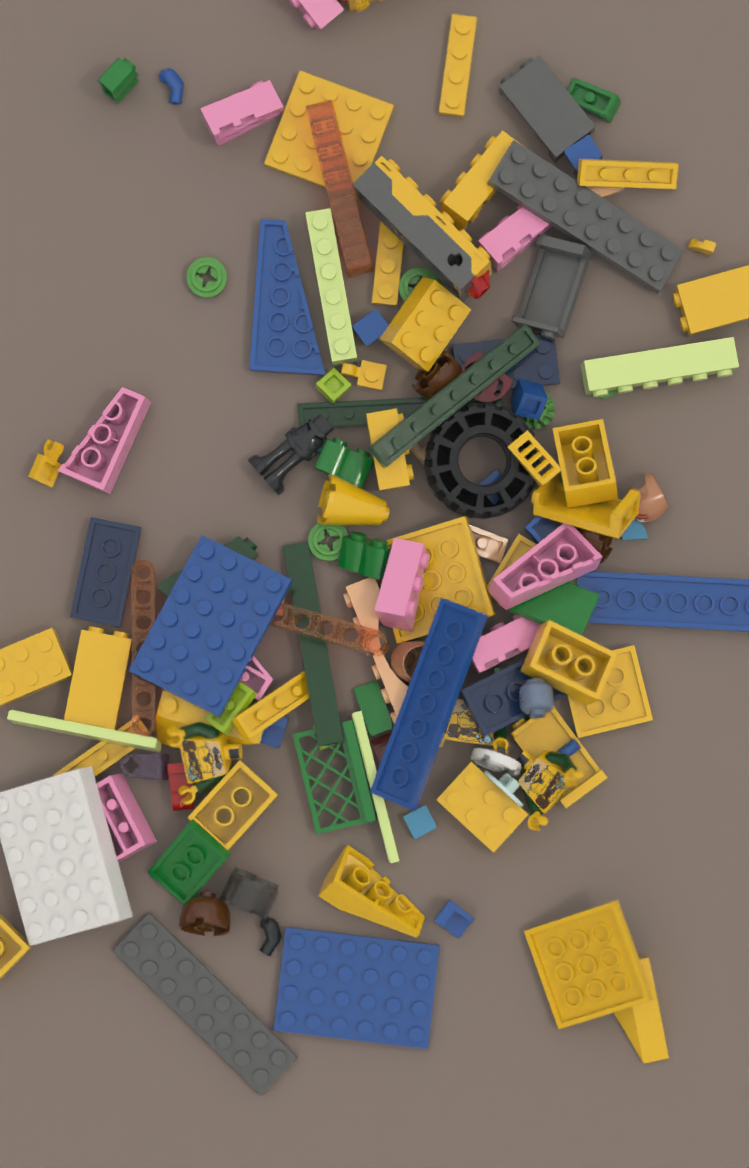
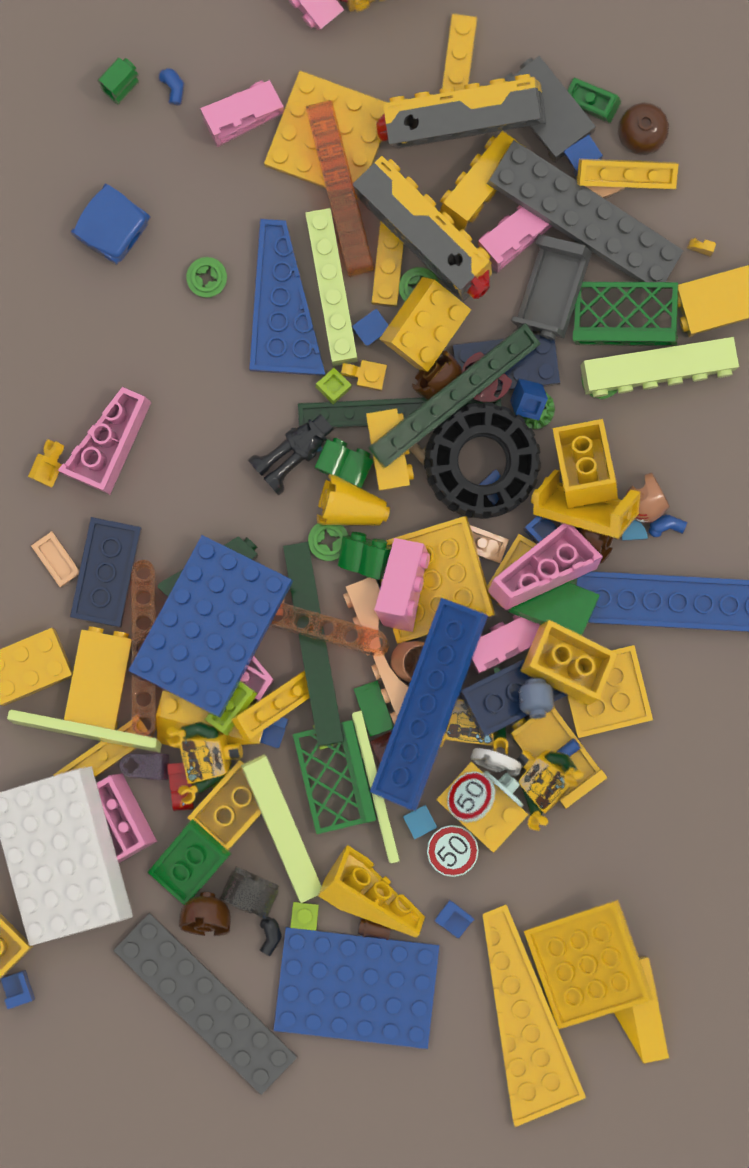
(17, 989): none -> blue panel
(56, 559): none -> light nougat tile
(110, 224): none -> blue piece
(282, 828): none -> yellowish green tile
(304, 916): none -> lime plate
(373, 929): none -> reddish brown pin
(452, 850): none -> piece
(462, 112): none -> dark grey piece
(471, 796): none -> piece
(533, 1052): none -> yellow wing
(541, 452): yellow slope -> none
(627, 335): none -> green fence
(643, 128): none -> reddish brown cylinder
(666, 522): none -> blue arm

